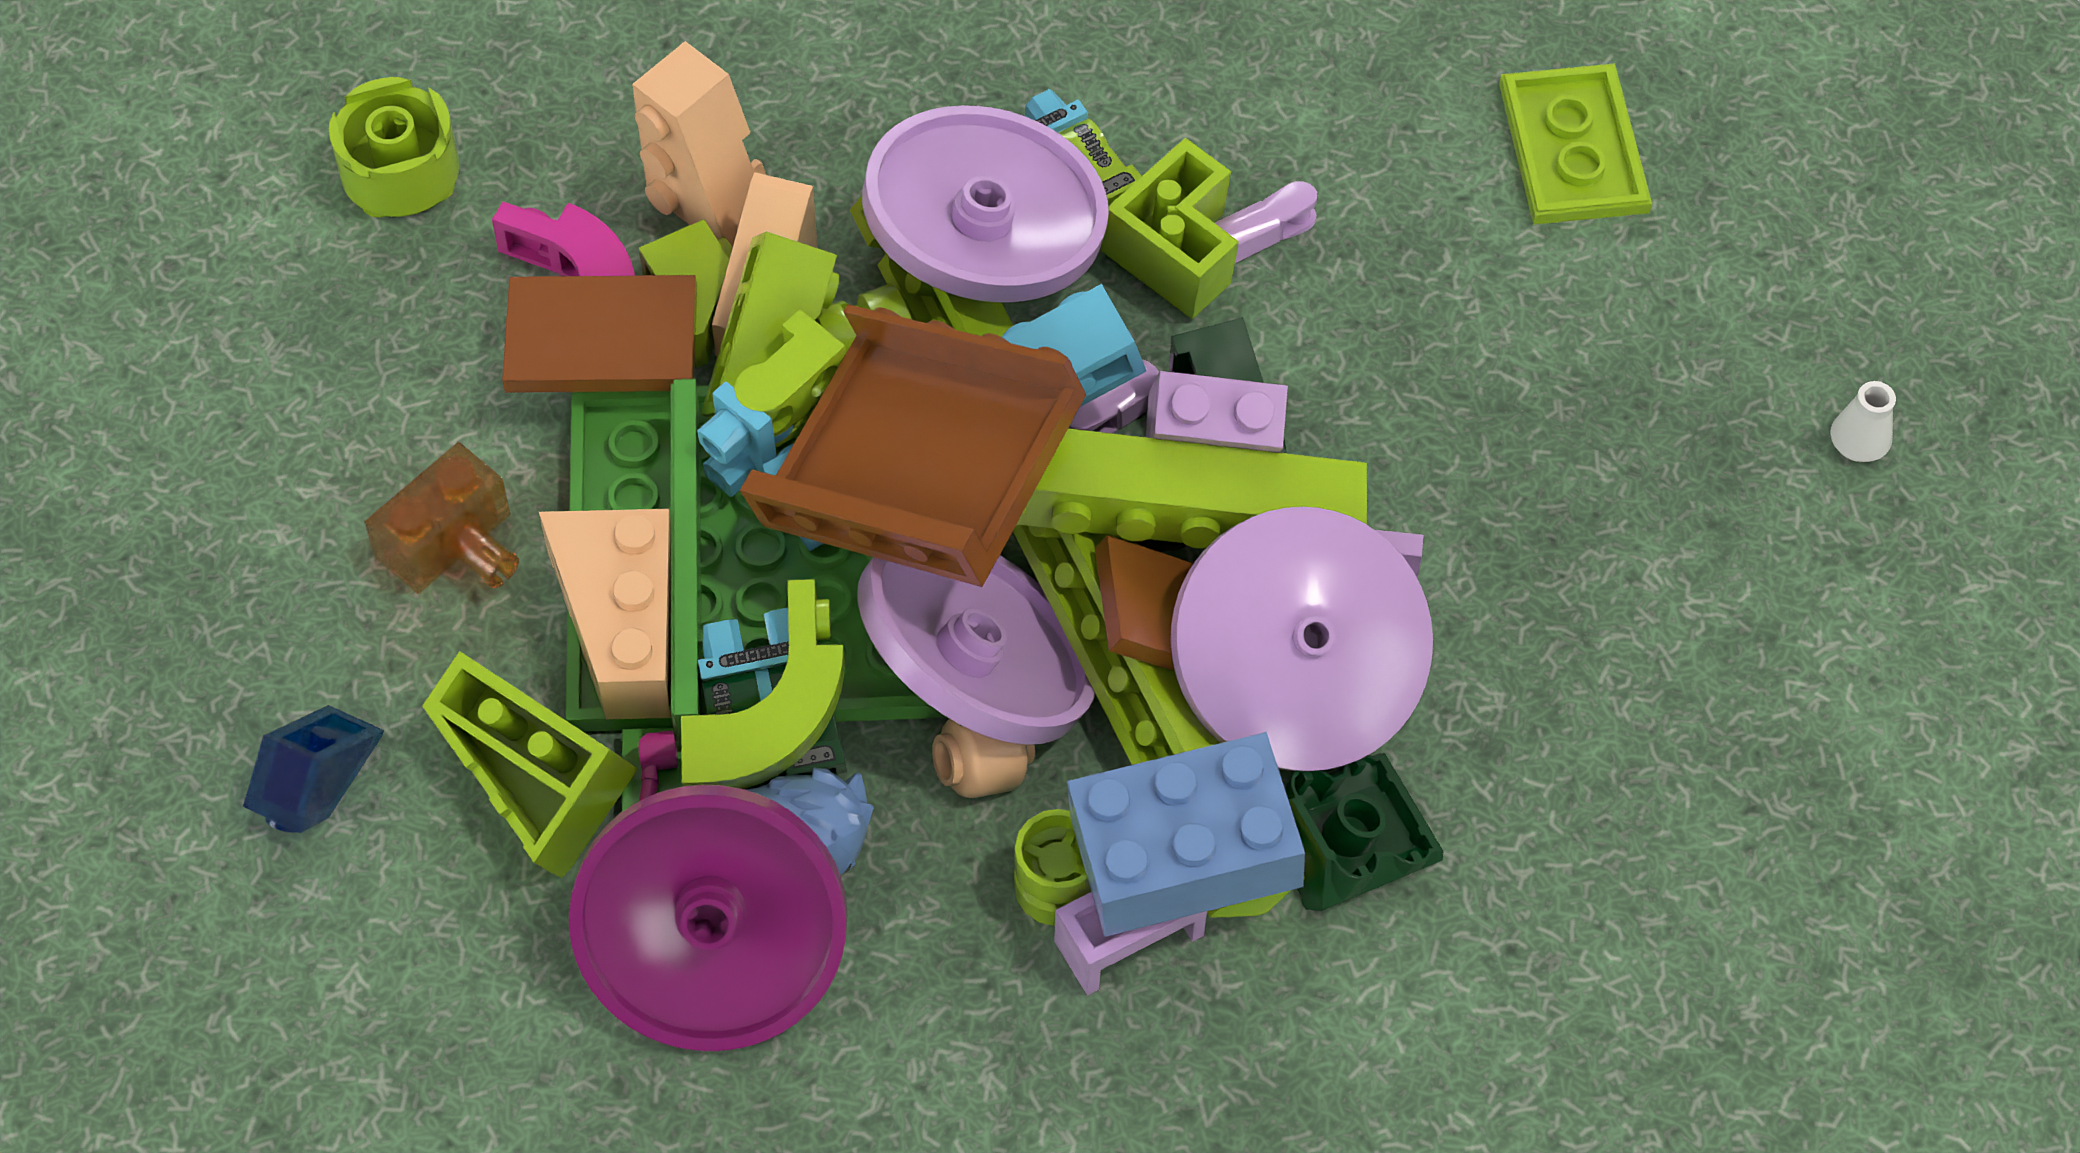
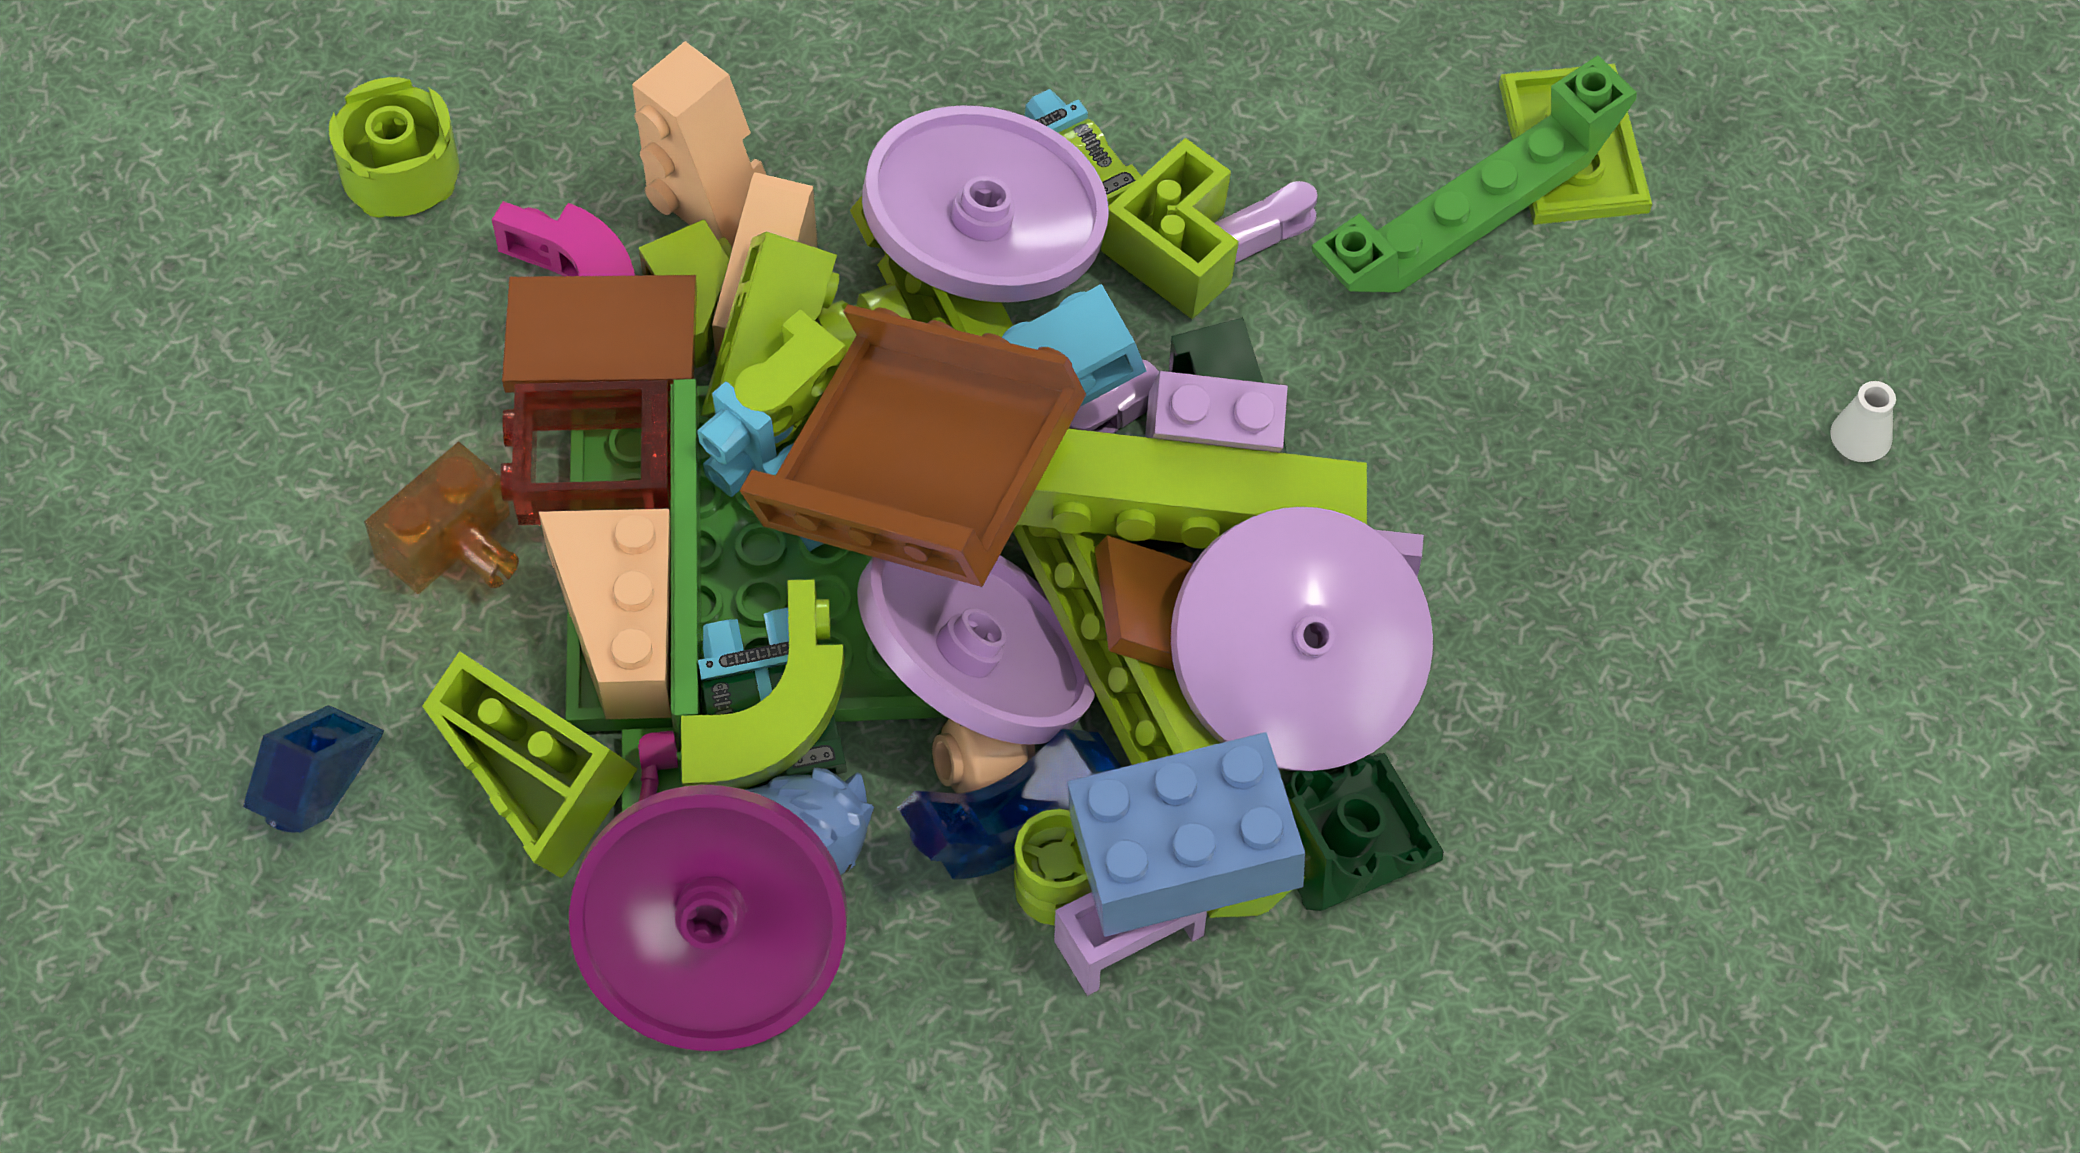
(587, 407): none -> clear red window
(979, 828): none -> clear blue arch
(1582, 117): none -> bright green slope

